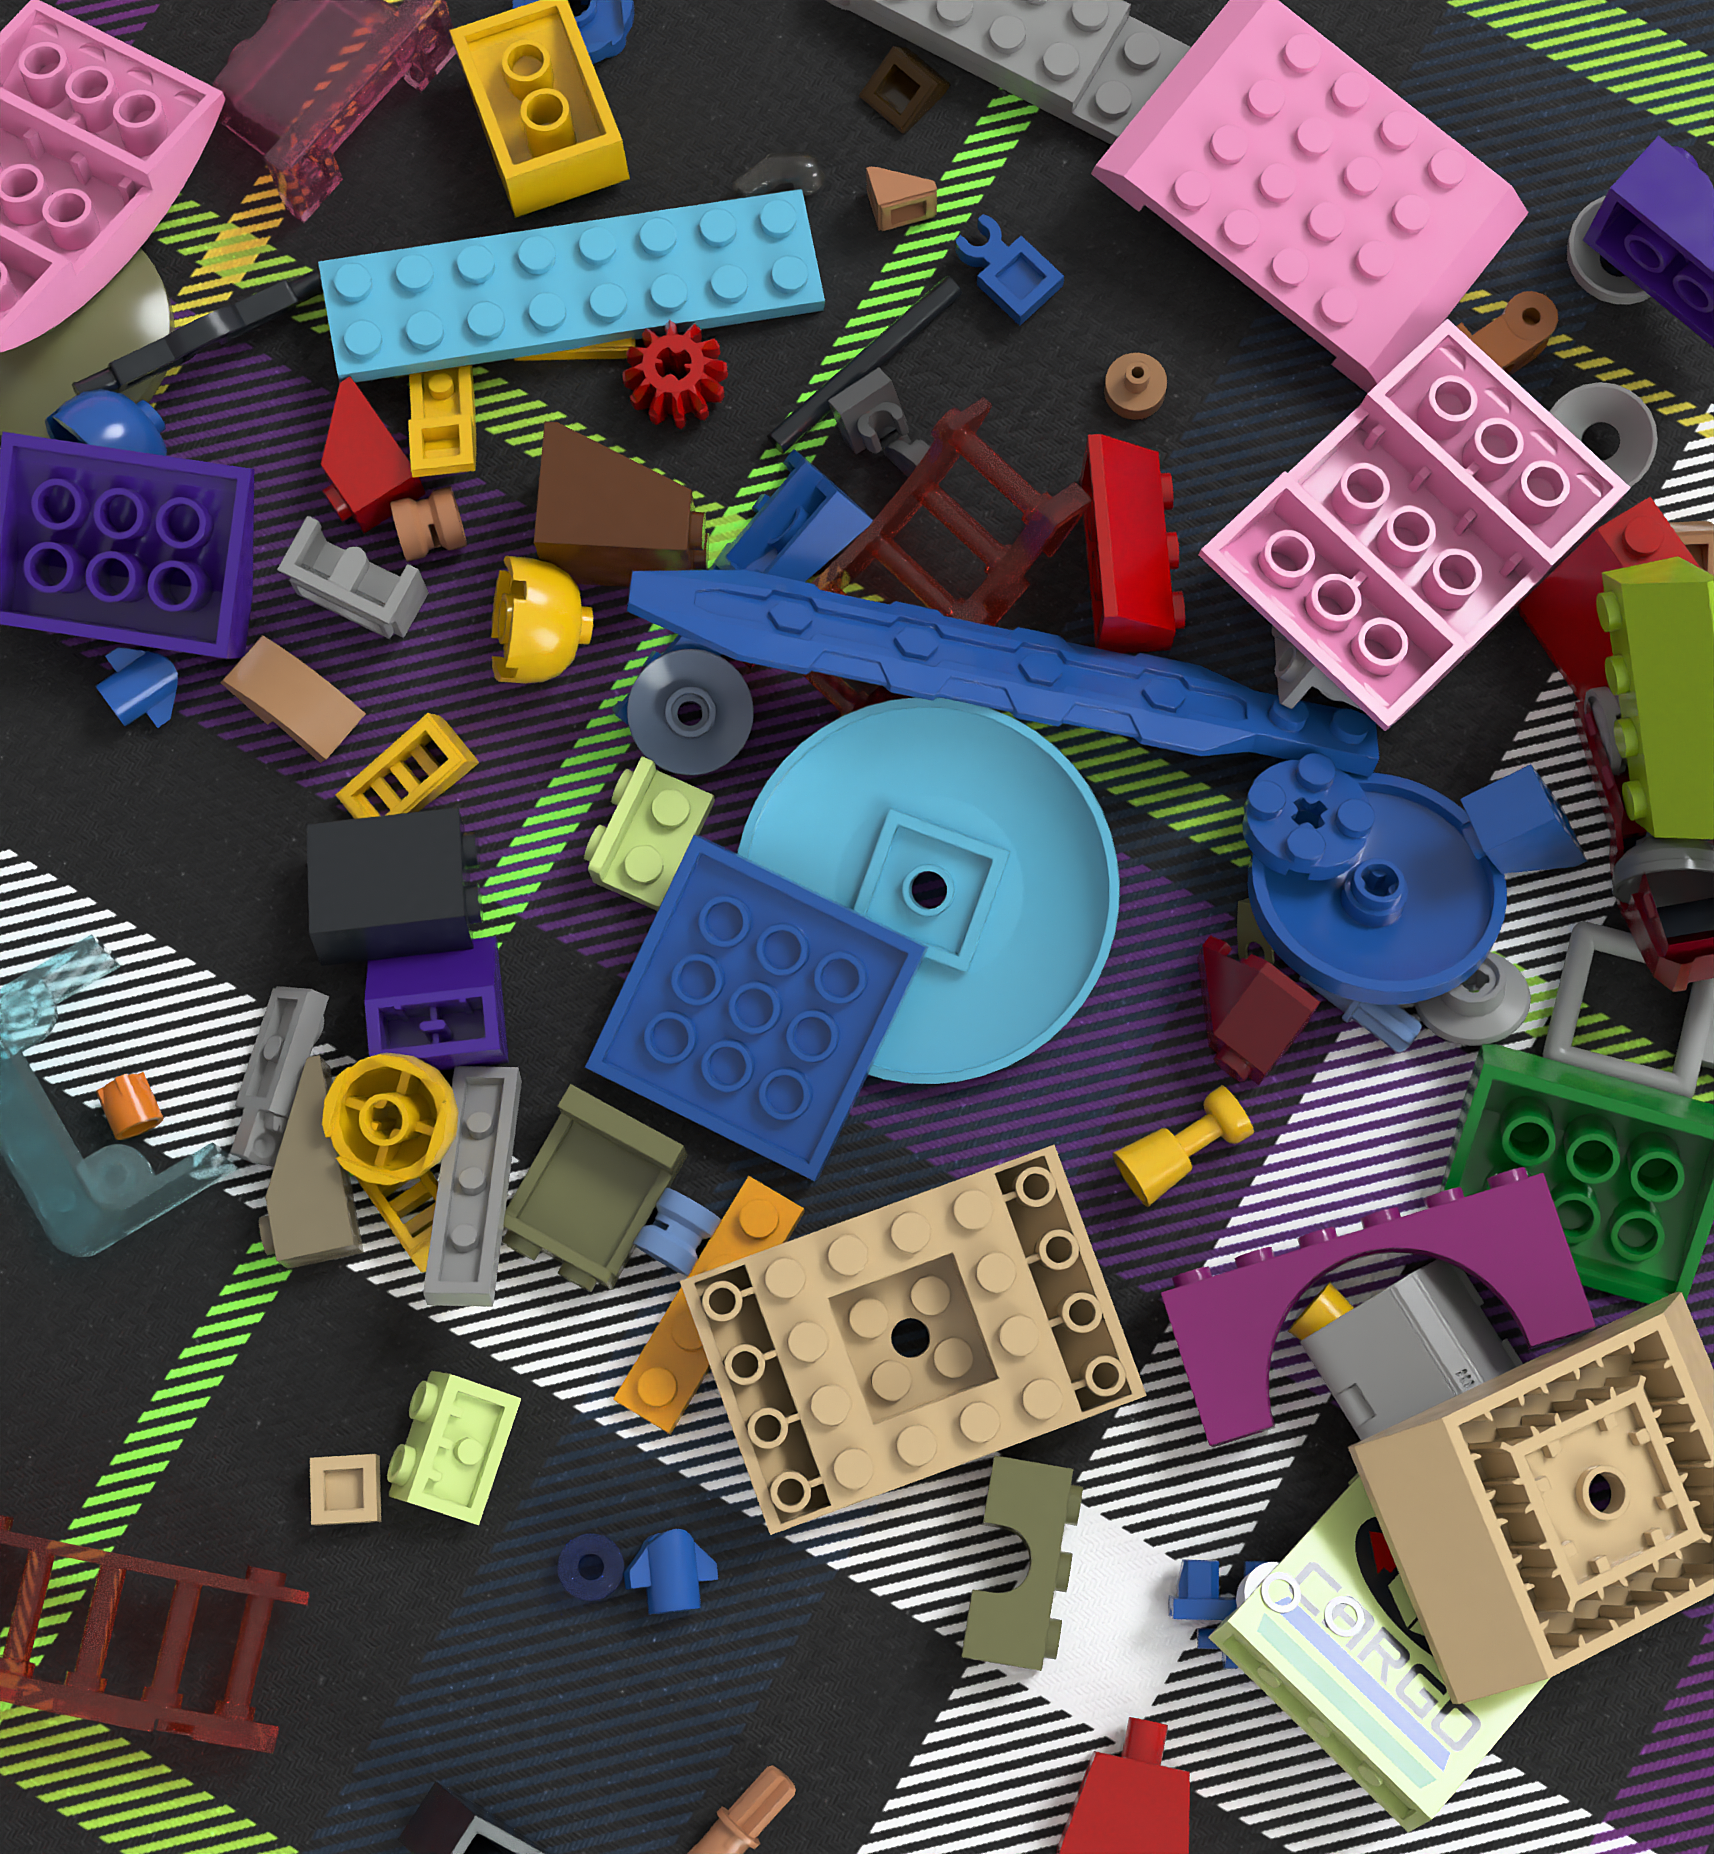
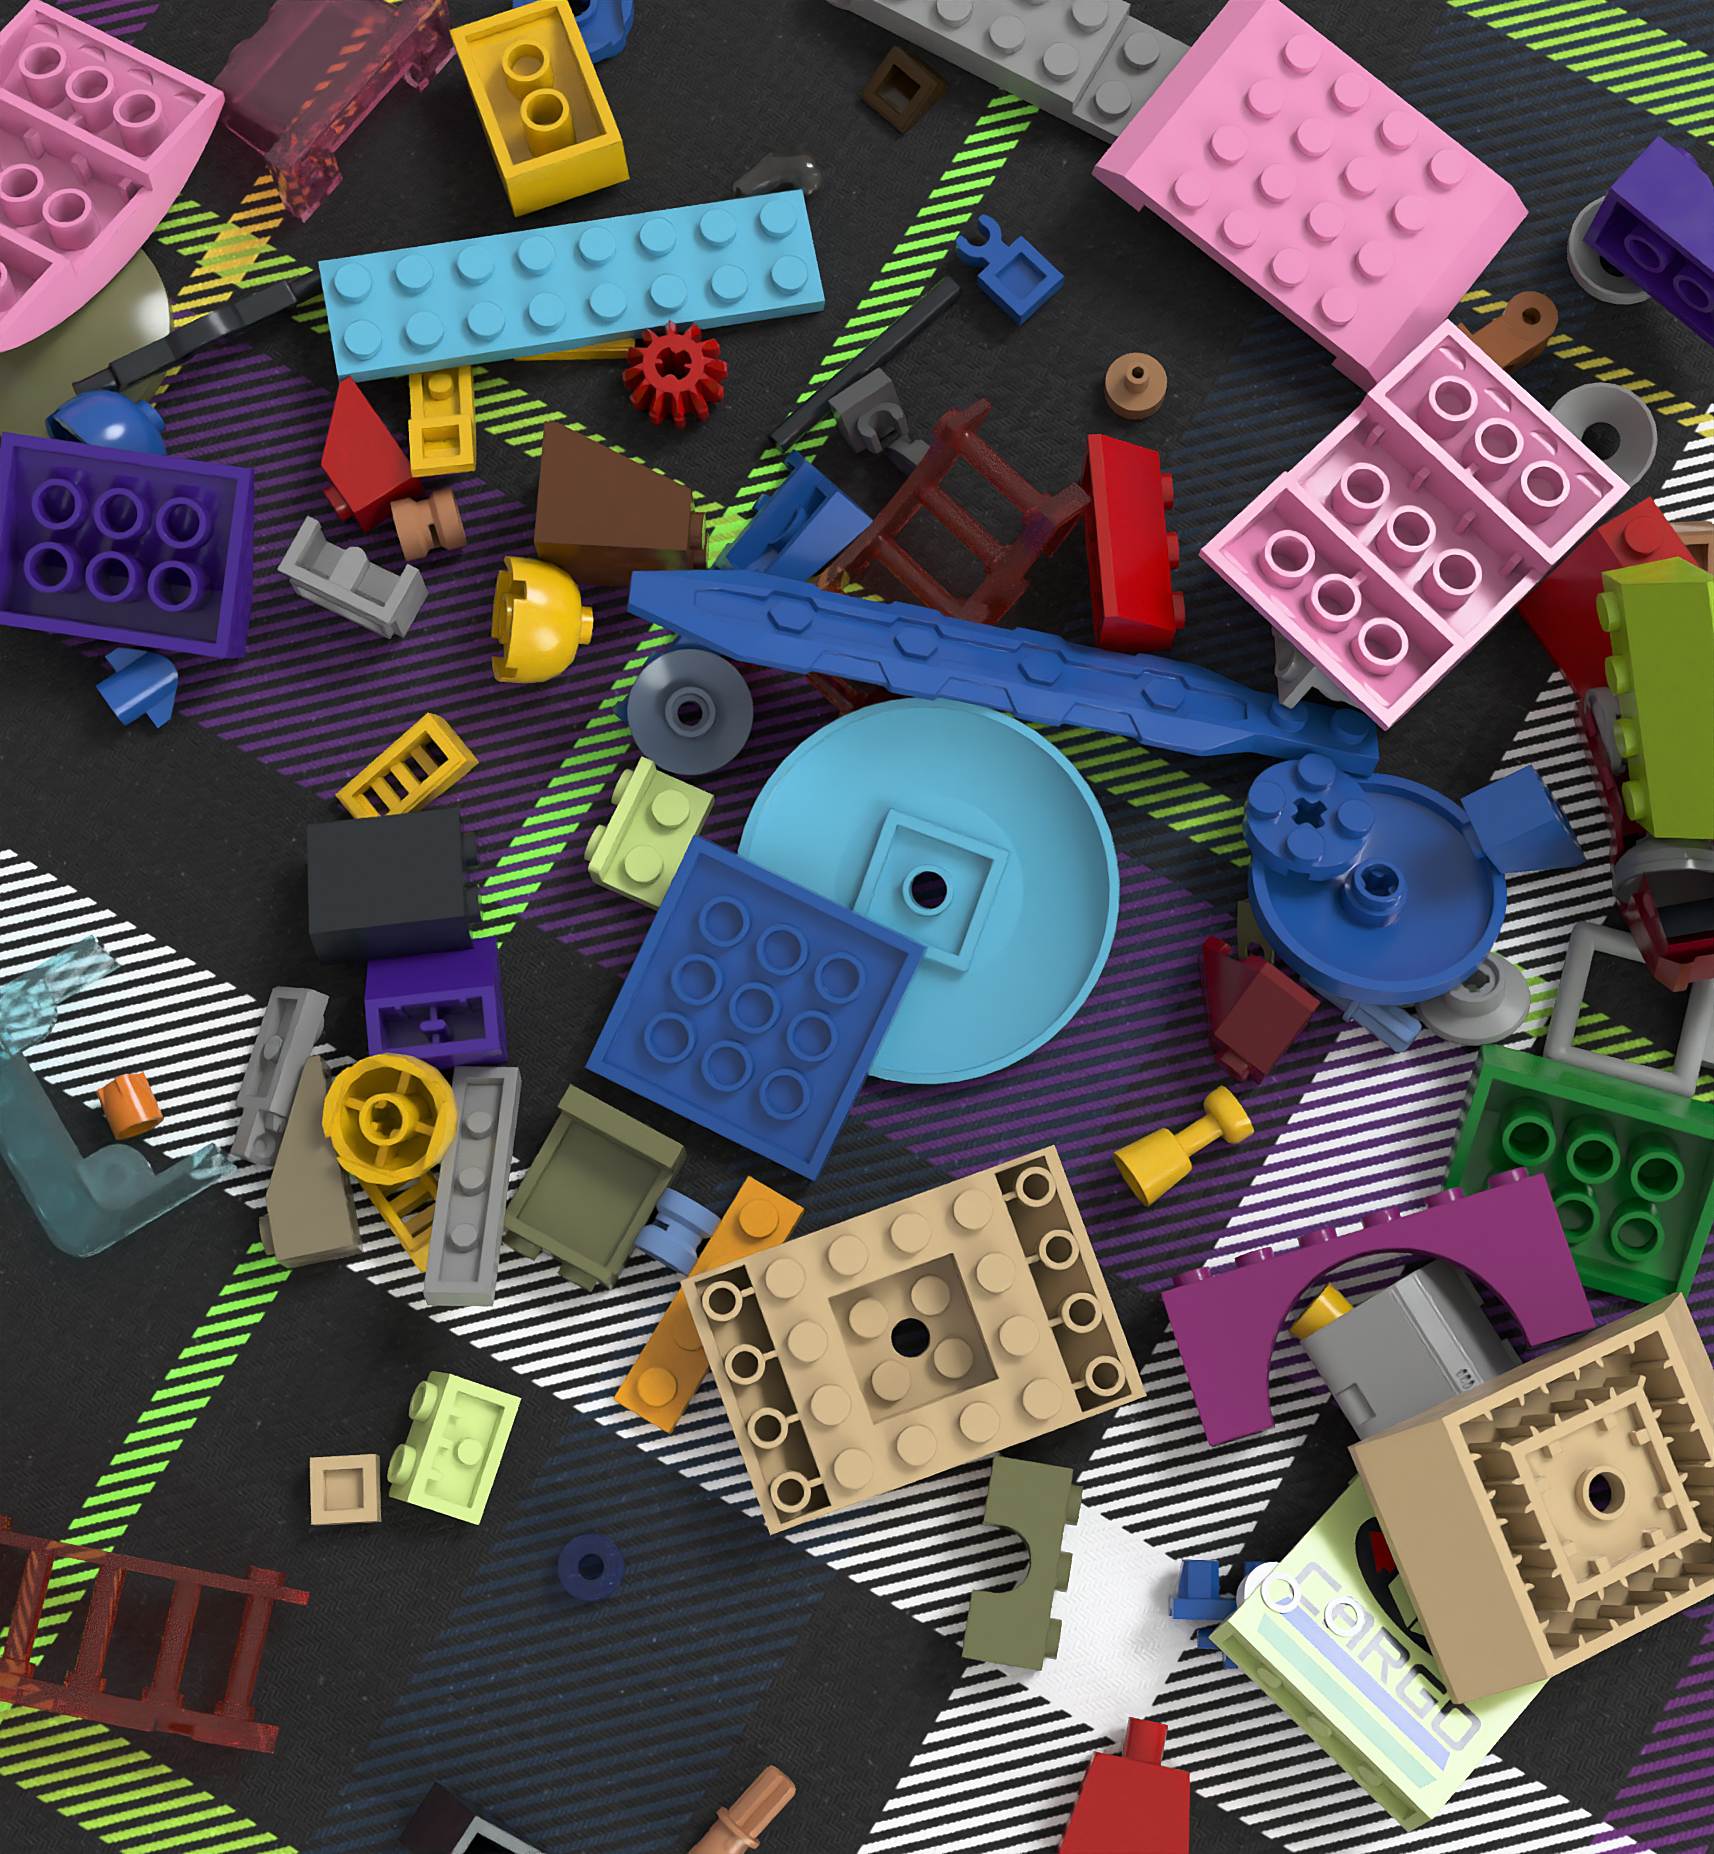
(294, 697): medium nougat slope -> none
(670, 1571): blue piece -> none
(899, 197): nougat slope -> none

